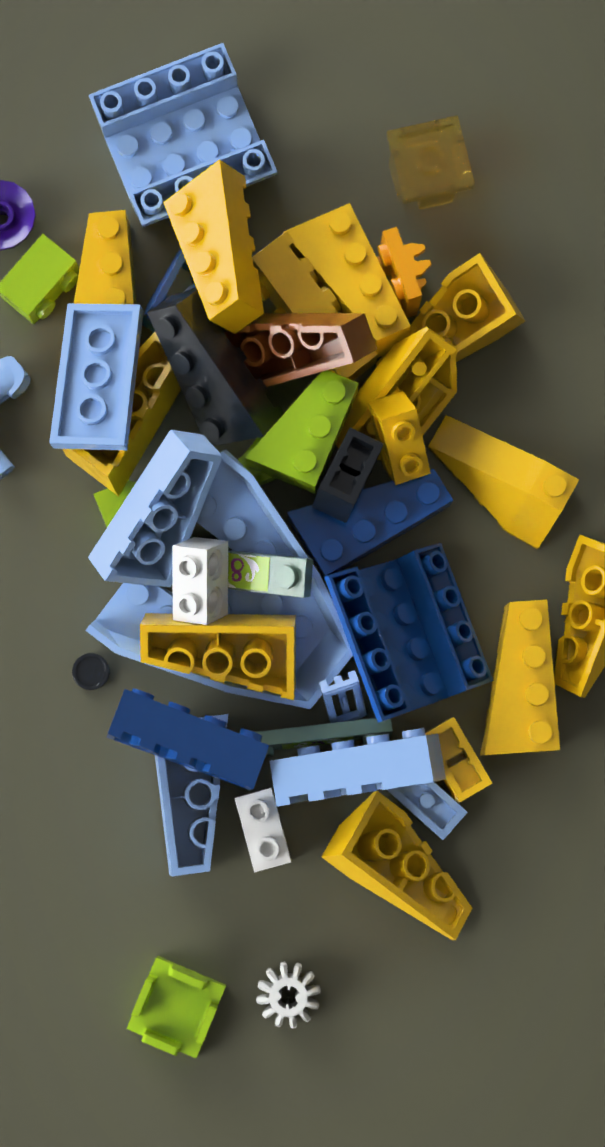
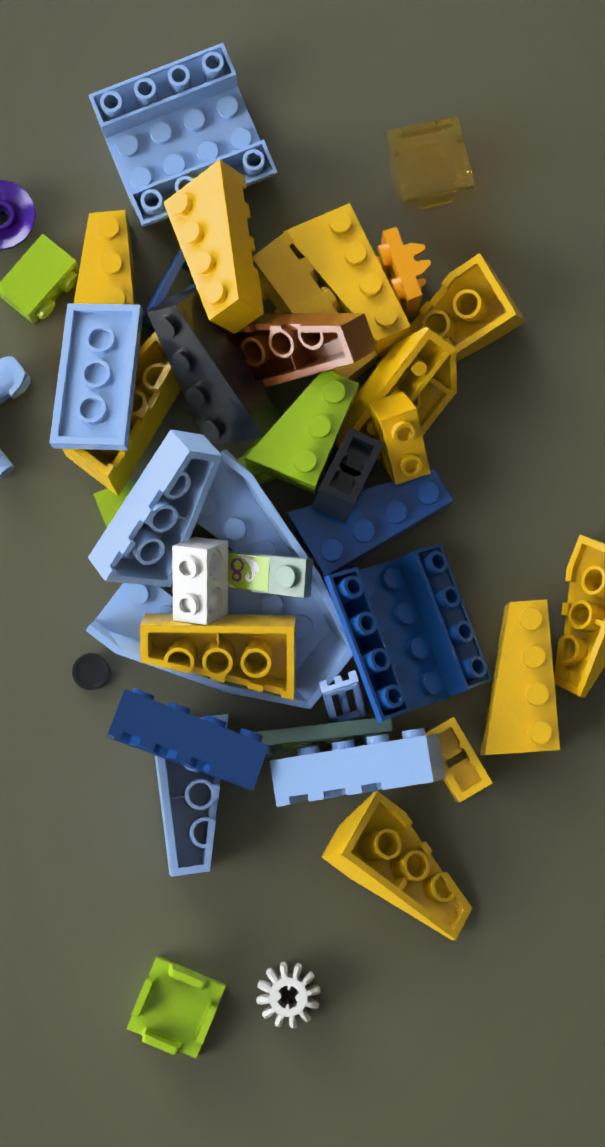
(263, 829): white brick -> none
(431, 806): light blue plate -> none
(510, 483): yellow wedge -> none

